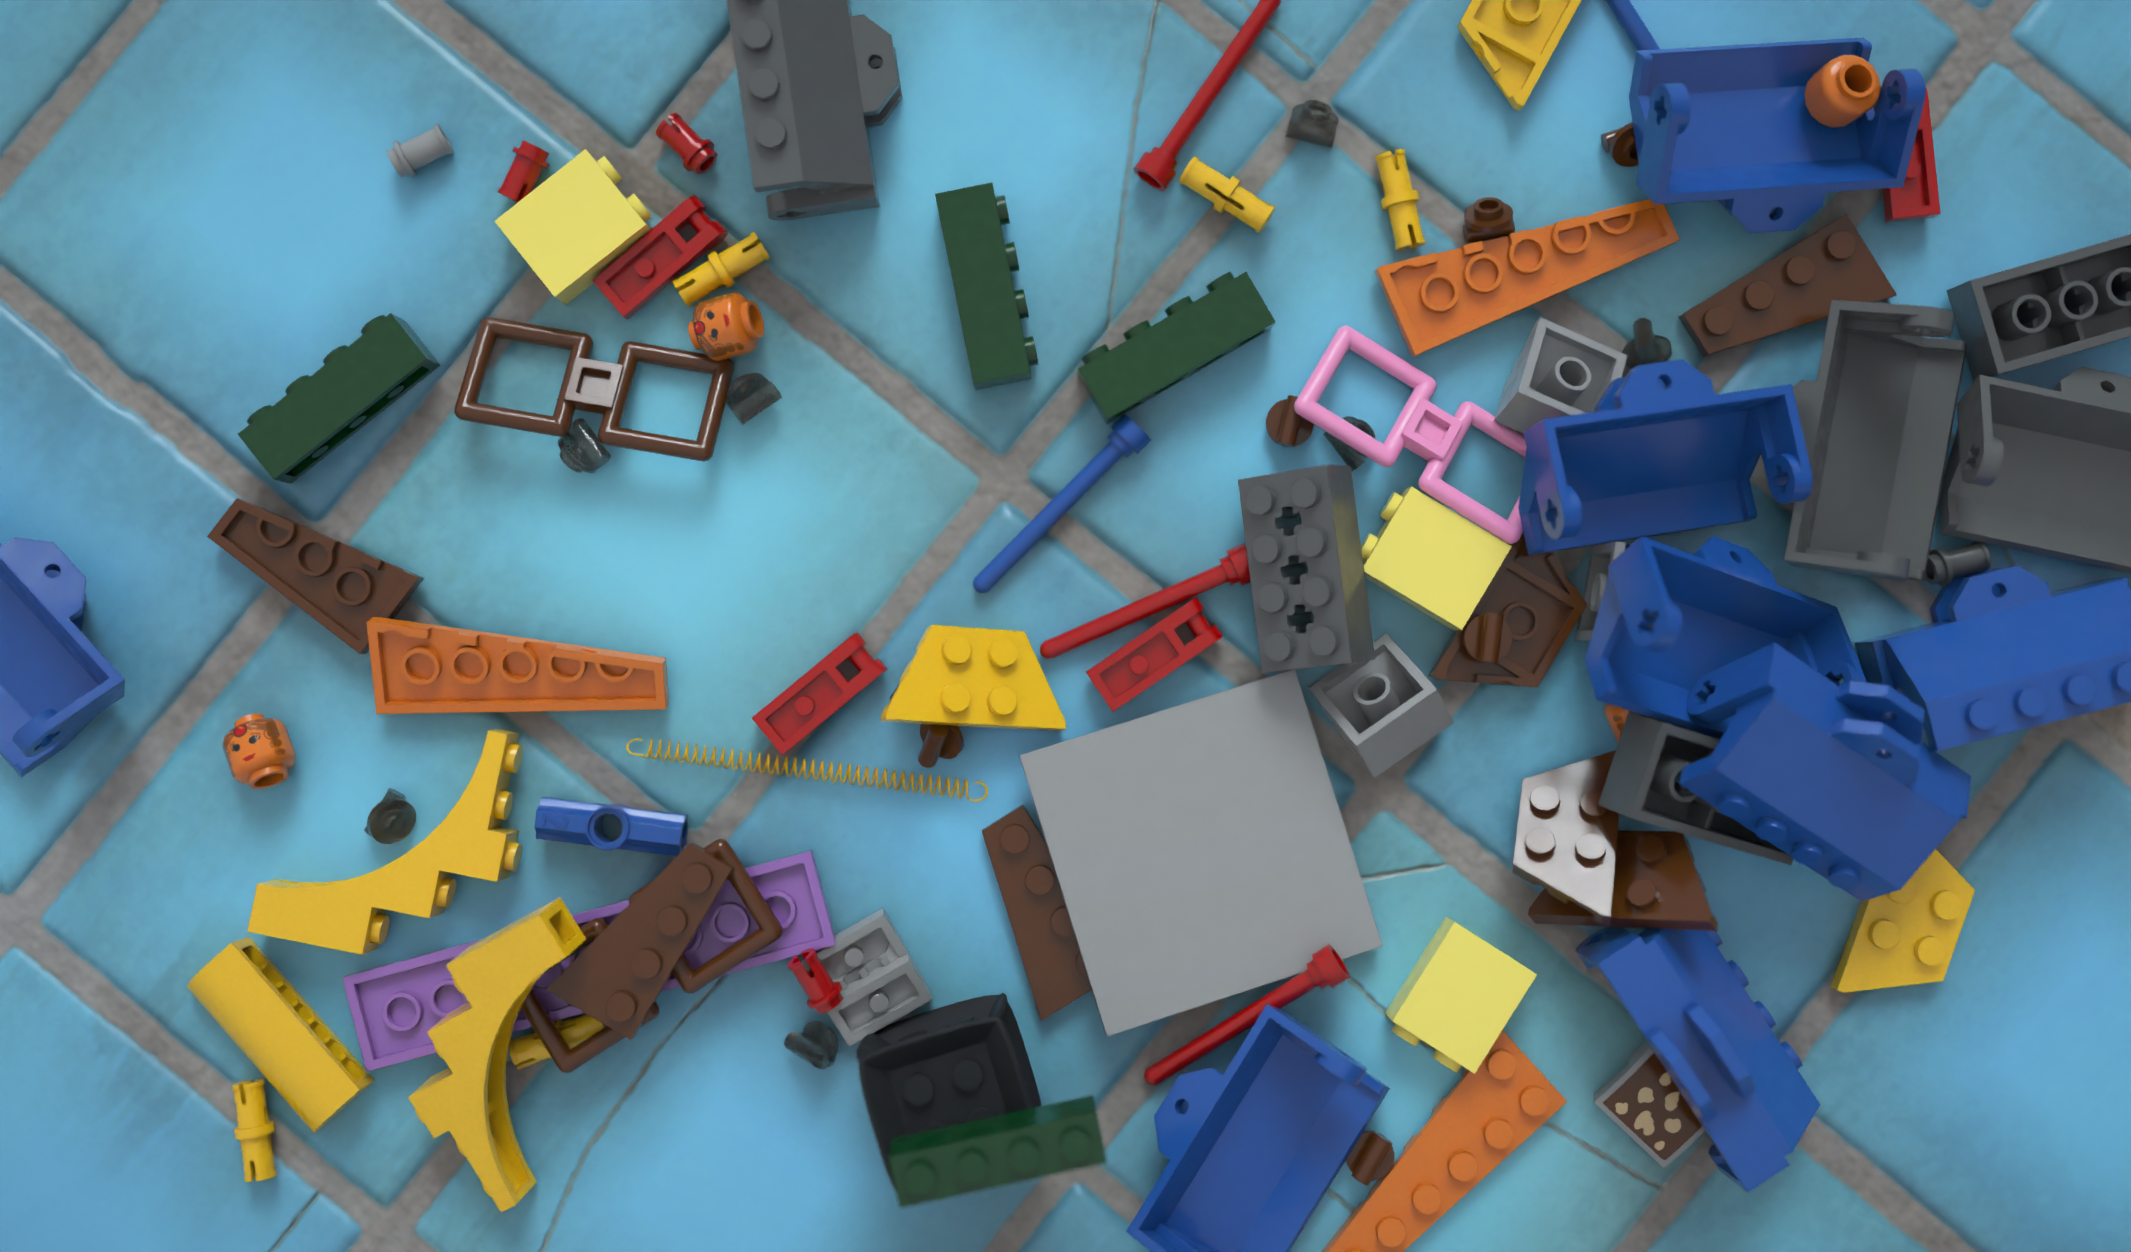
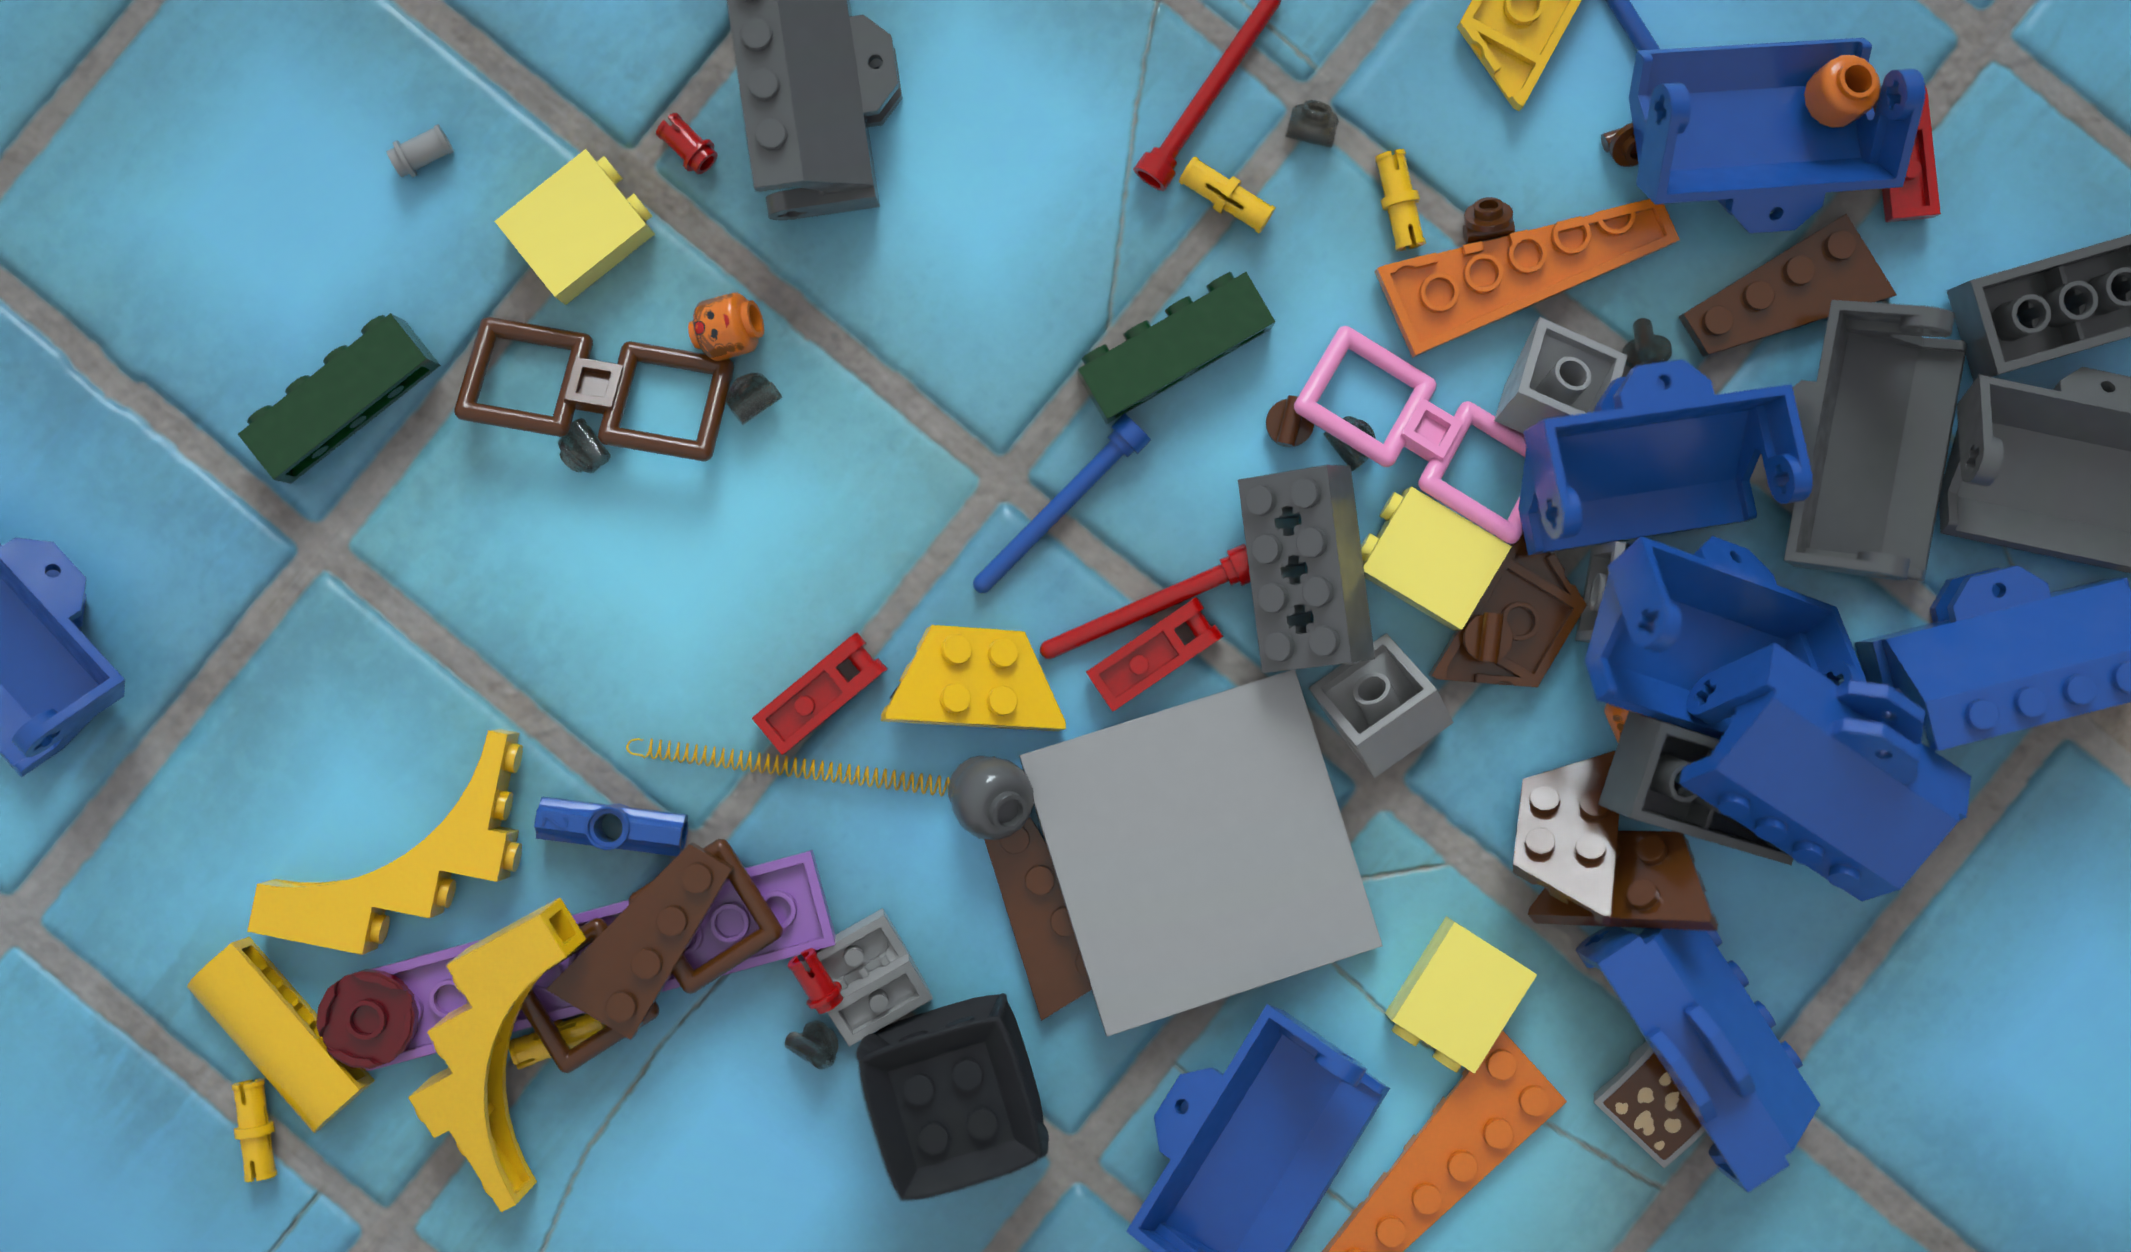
(259, 751): orange head -> none
(315, 572): reddish brown wing -> none
(367, 1018): none -> dark red tile
(391, 818): clear smoke plate -> none
(477, 671): orange wing -> none
(523, 171): red pin -> none
(659, 257): red plate -> none
(721, 269): yellow pin -> none
(939, 741): reddish brown plate -> none
(984, 285): dark green brick -> none
(990, 797): none -> dark grey piece
(996, 1151): dark green brick -> none
(1322, 971): red piece -> none
(1371, 1157): reddish brown plate -> none
(1906, 933): yellow wing -> none
(1957, 562): dark grey pin -> none

